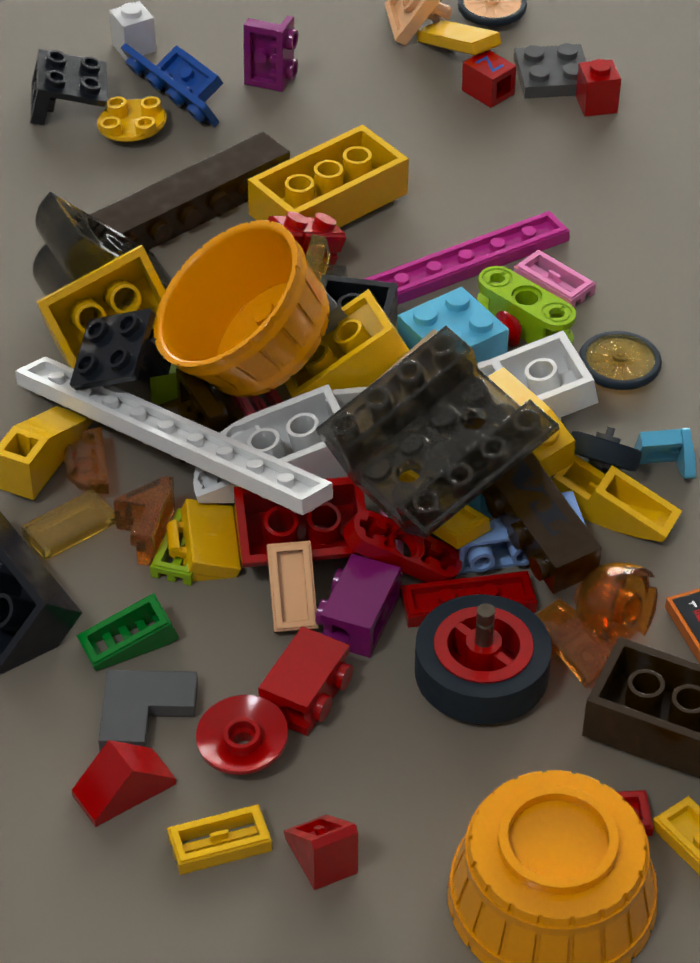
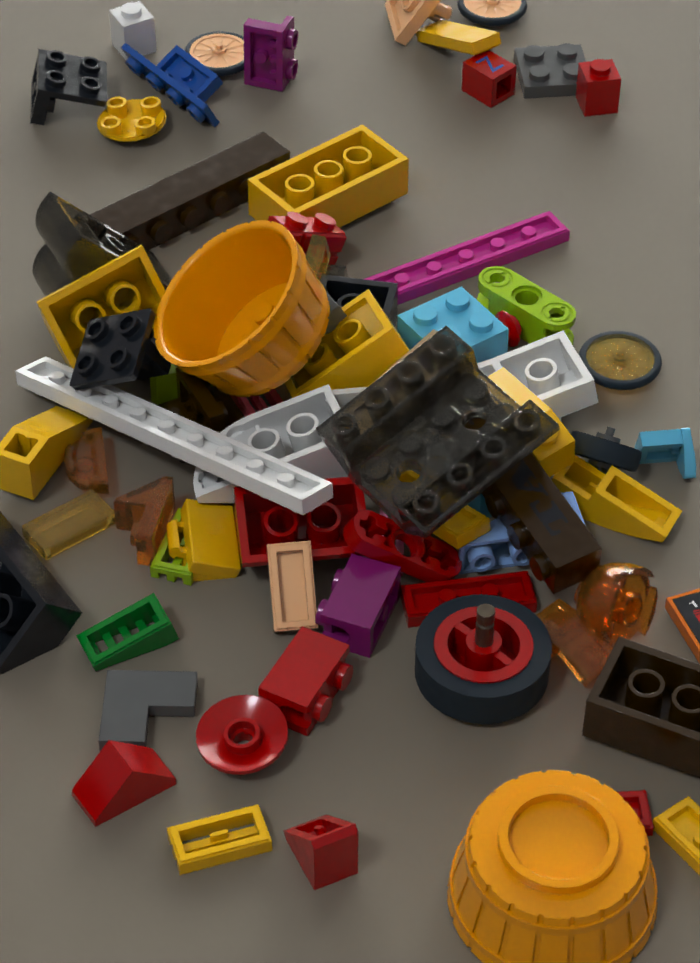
(219, 52): none -> light nougat wheel
(556, 278): bright pink tile -> none

